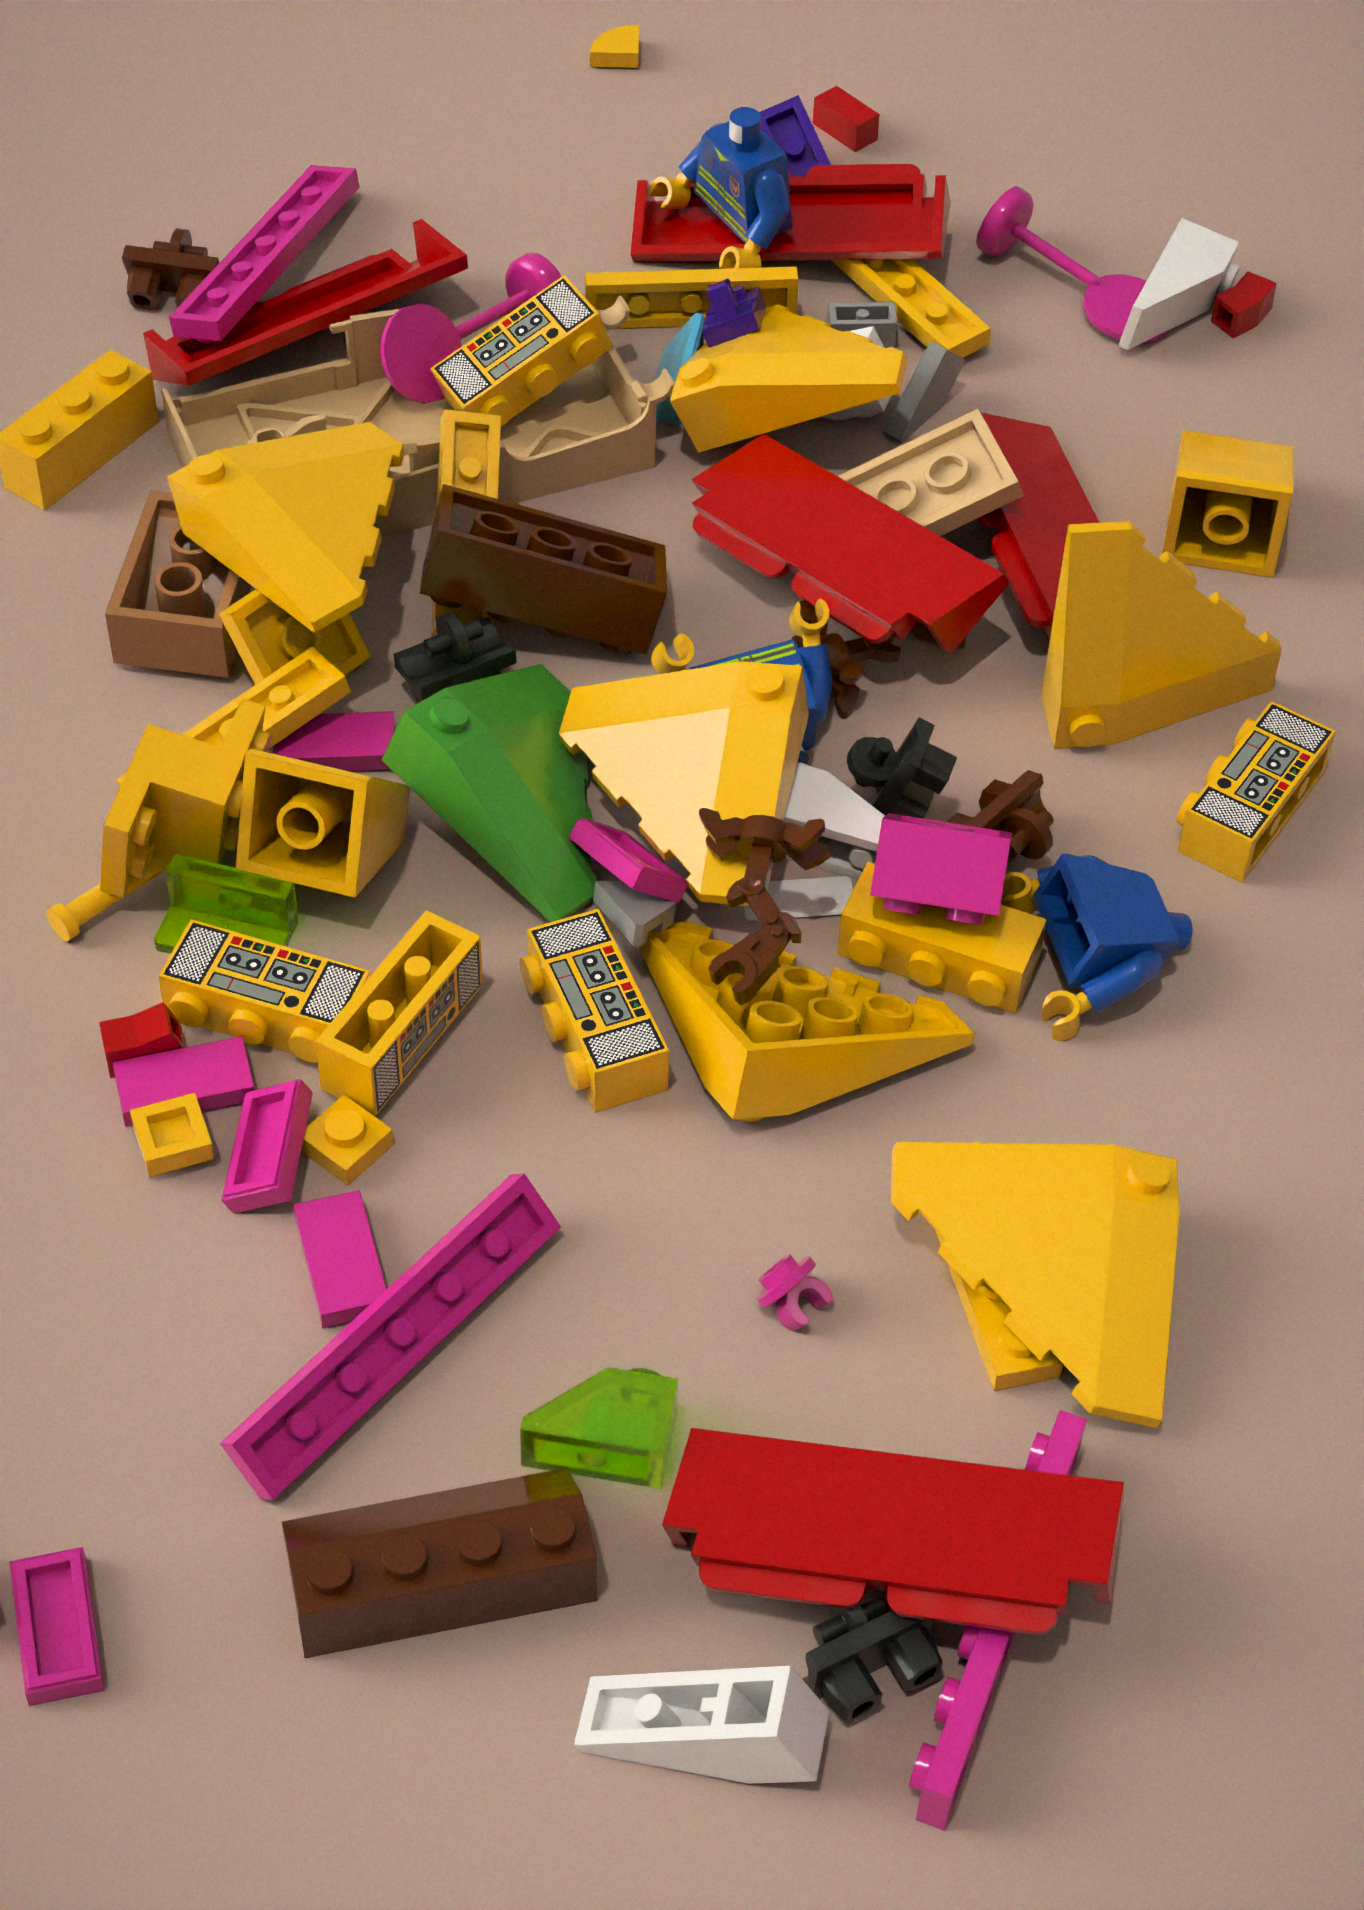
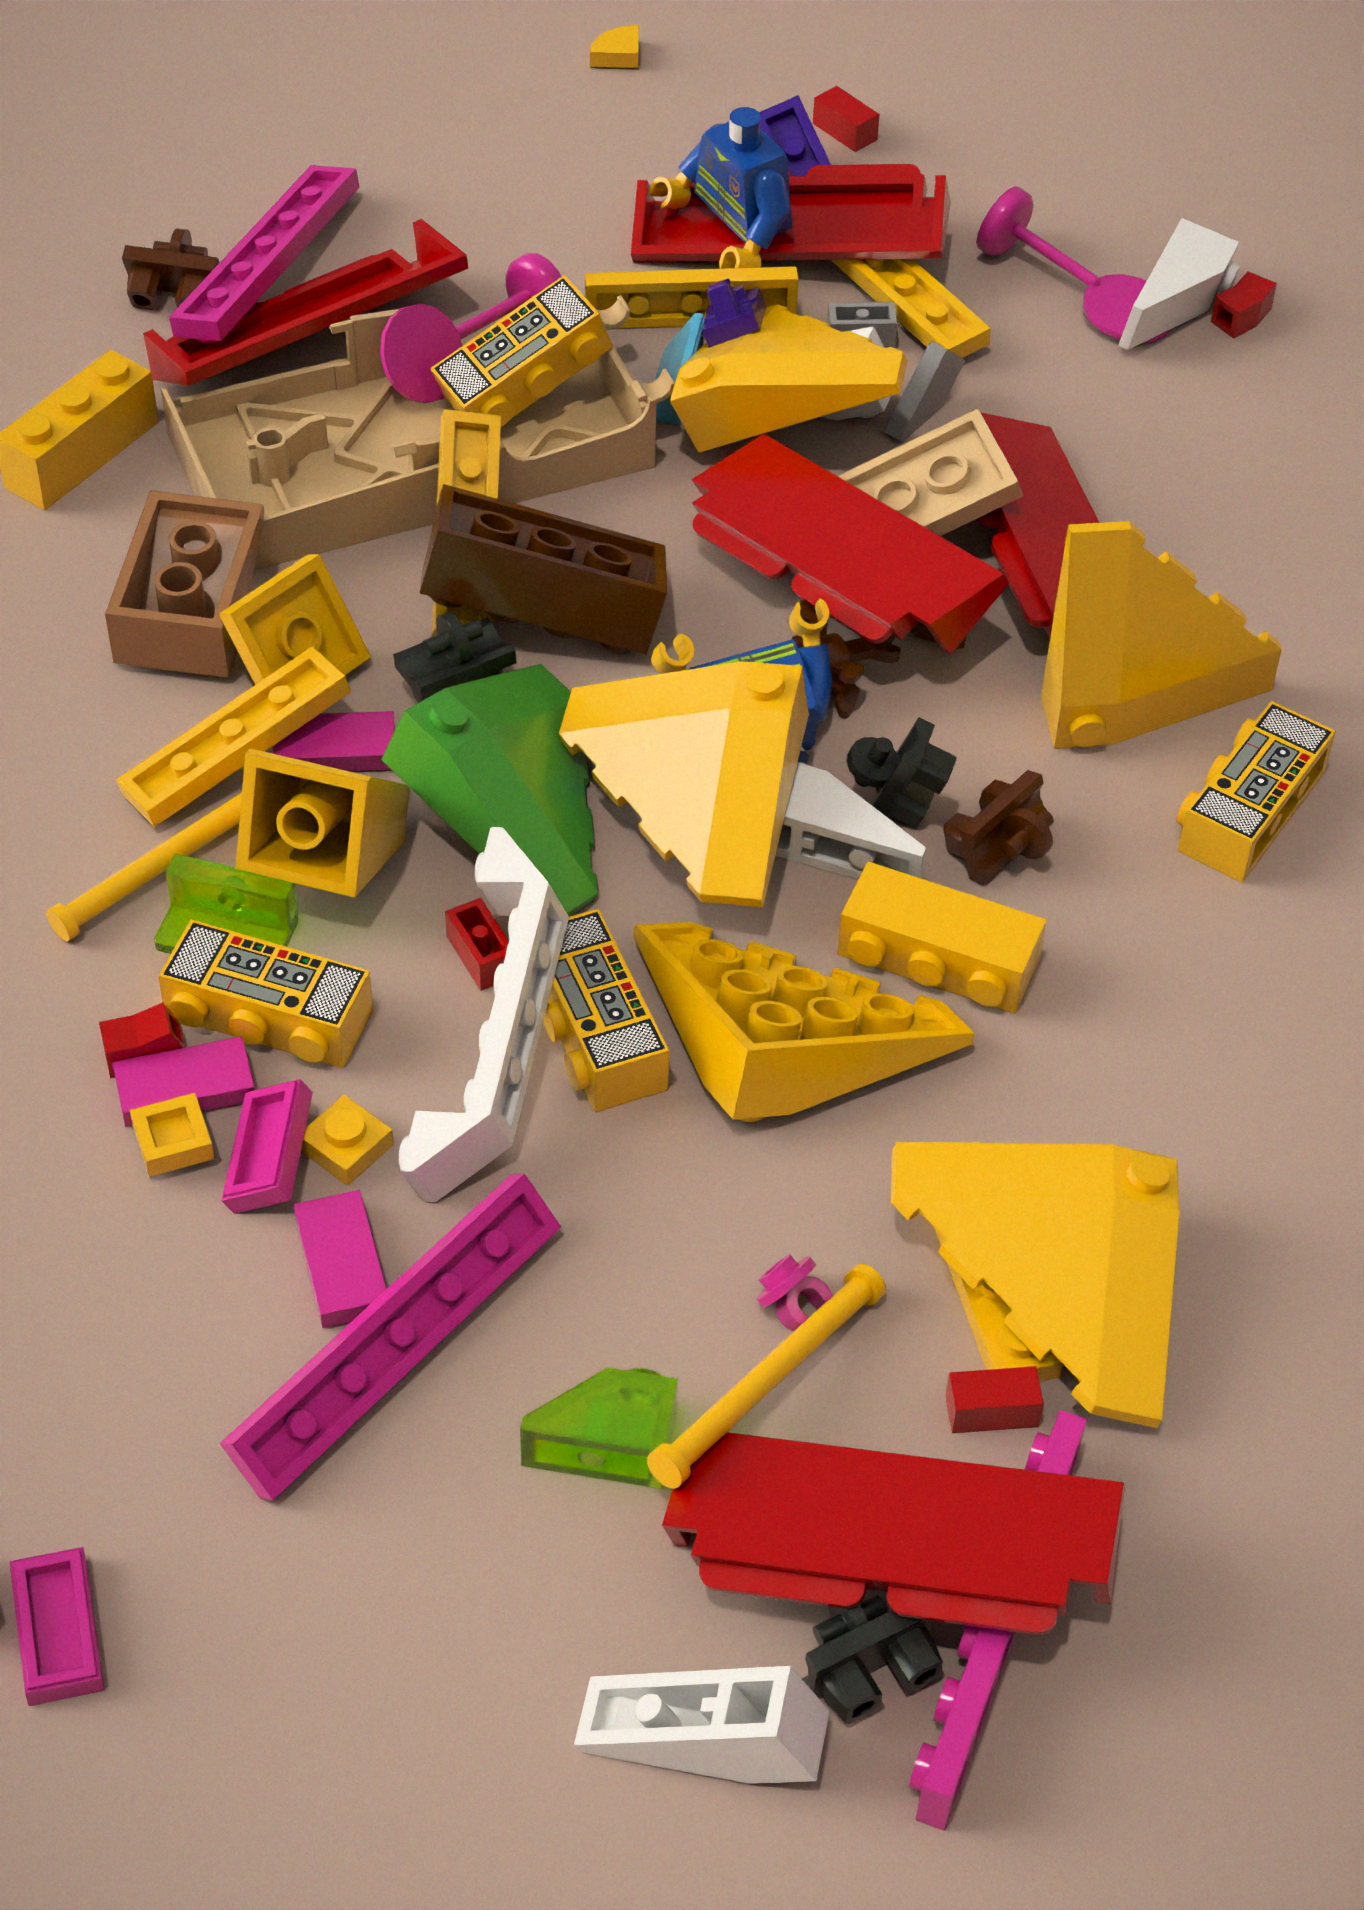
(179, 798): yellow bracket -> none
(294, 514): yellow slope -> none
(400, 1012): yellow brick -> none
(440, 1561): reddish brown slope -> none
(452, 1145): none -> white slope
(477, 940): none -> red piece
(628, 860): dark pink tile -> none
(632, 910): light grey tile -> none
(672, 1462): none -> yellow bar
(763, 842): reddish brown piece -> none
(808, 896): white sticker -> none
(941, 867): dark pink slope -> none
(994, 1399): none -> red piece
(1104, 930): blue torso -> none
(1229, 503): yellow slope -> none

